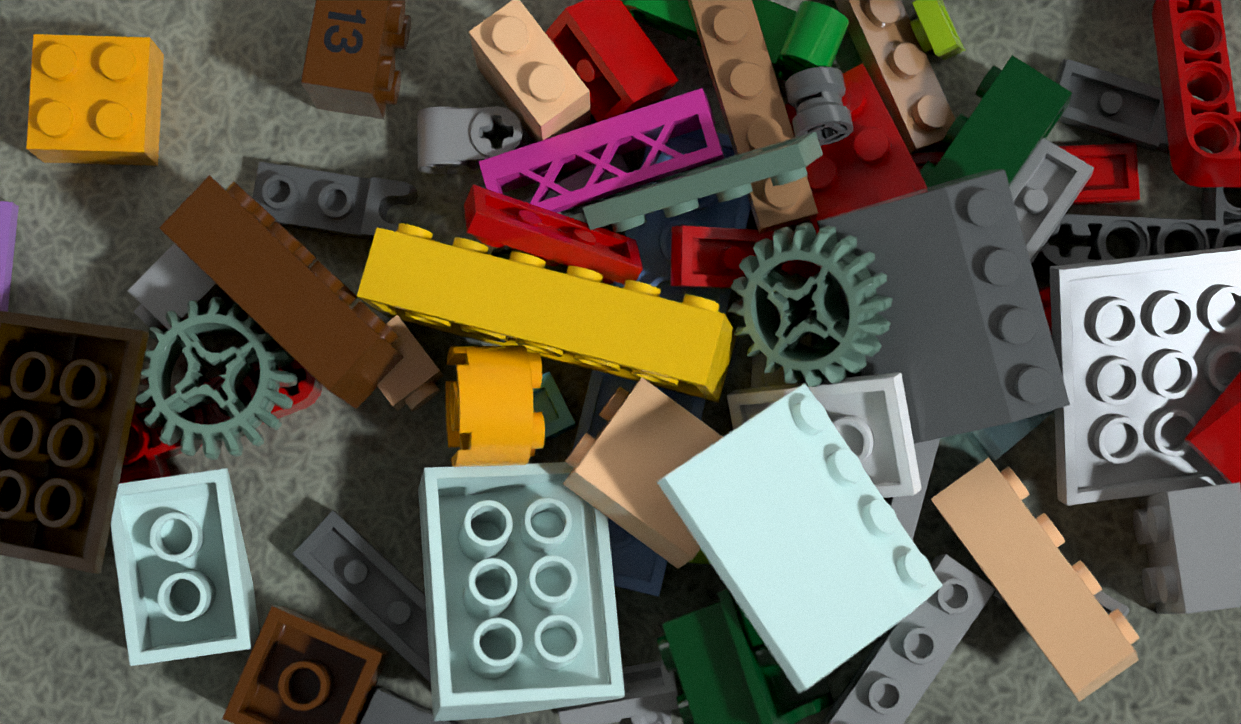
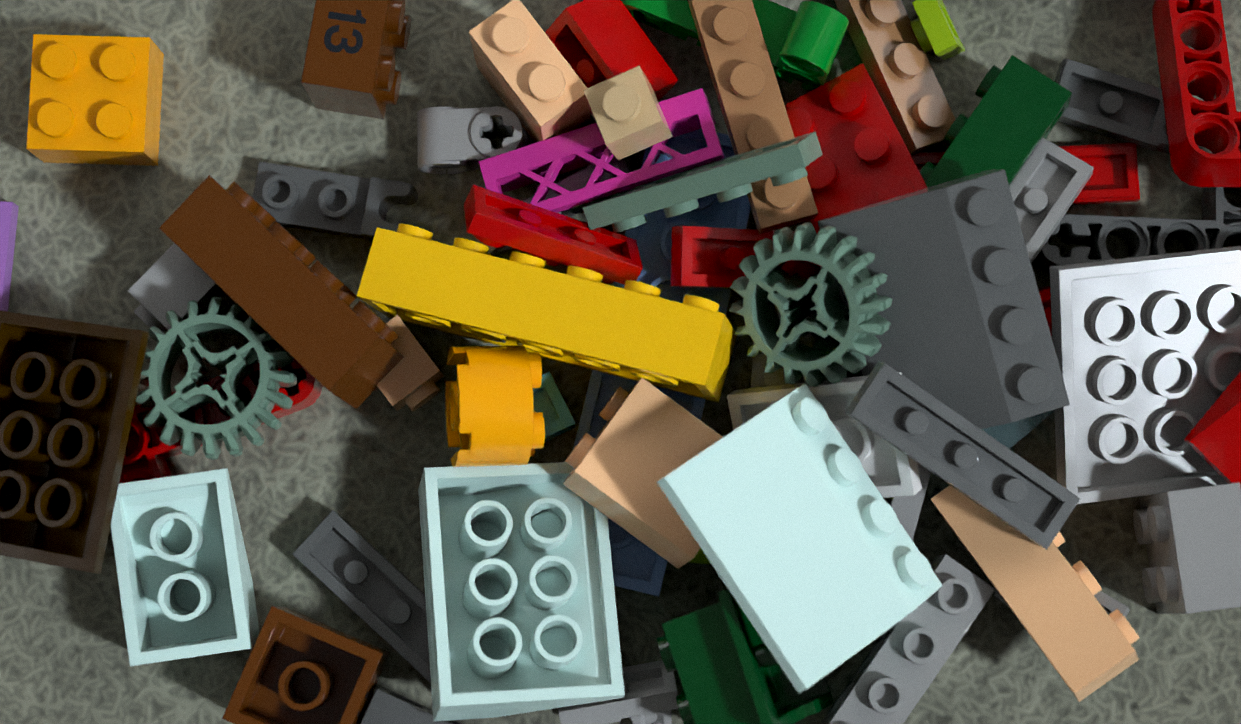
(628, 113): none -> tan brick
(819, 105): dark grey wheel -> none
(962, 455): none -> dark grey plate

